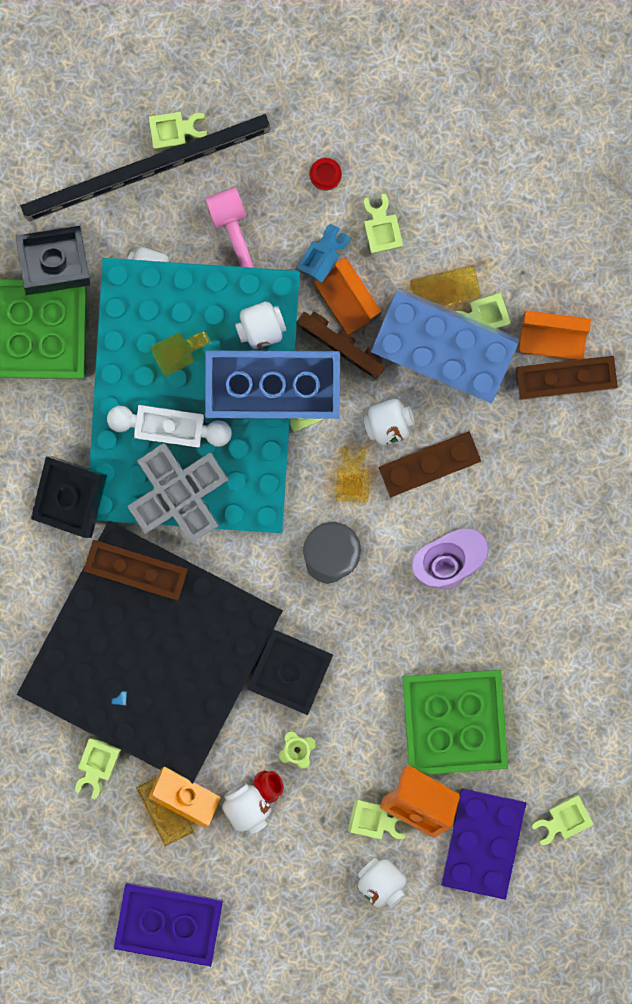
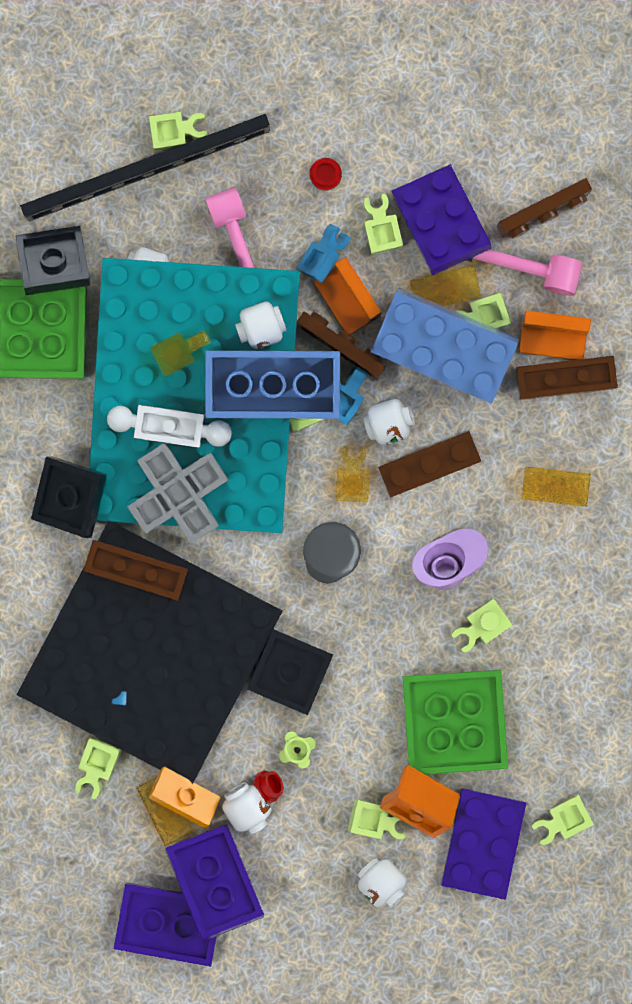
(214, 882): none -> dark purple plate
(348, 397): none -> dark azure plate
(441, 219): none -> dark purple plate
(485, 623): none -> yellowish green plate
(545, 209): none -> reddish brown plate
(555, 486): none -> clear yellow plate
(560, 274): none -> bright pink piece

